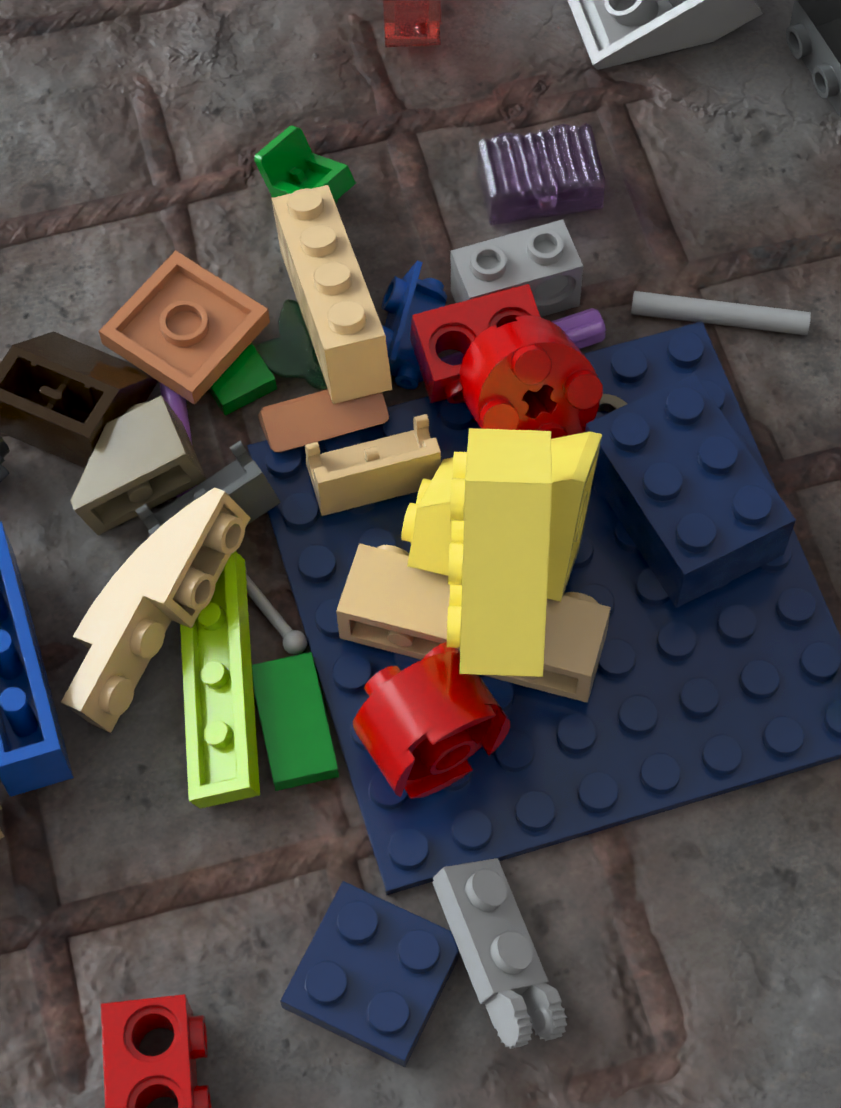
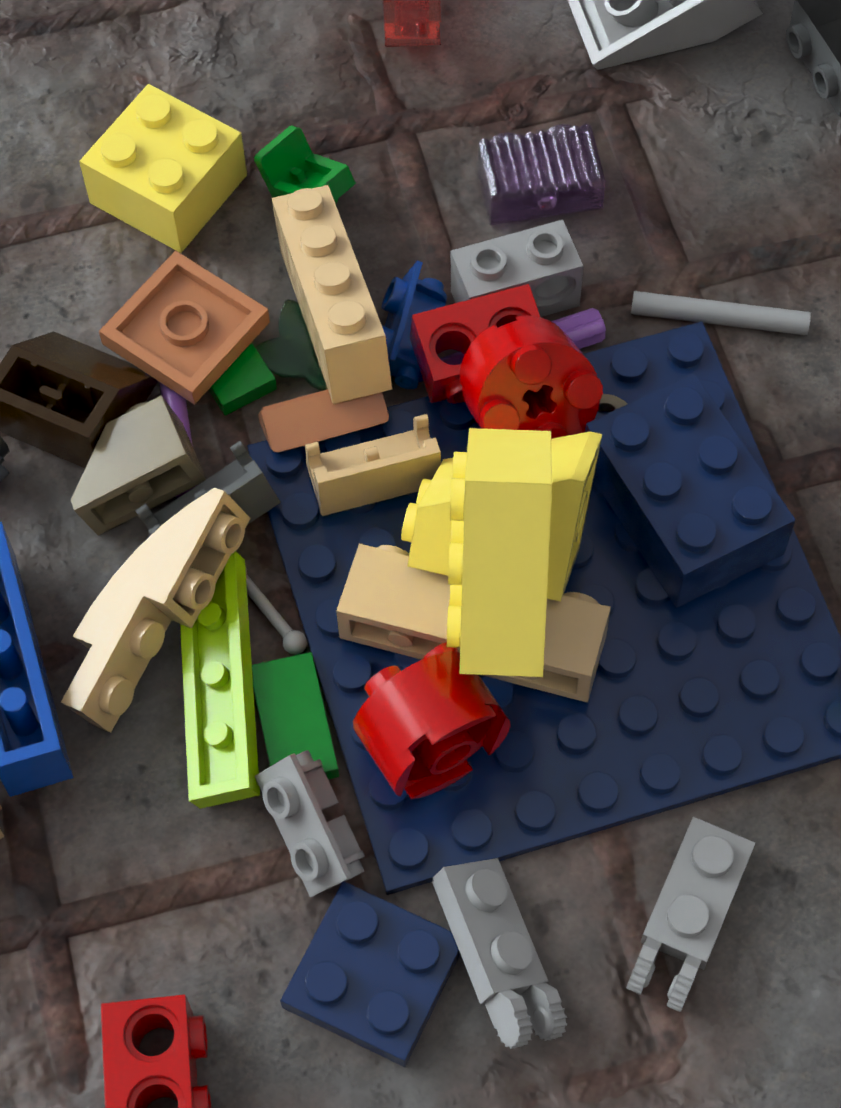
(164, 167): none -> light yellow brick
(320, 850): none -> light grey hinge
(692, 906): none -> light grey hinge

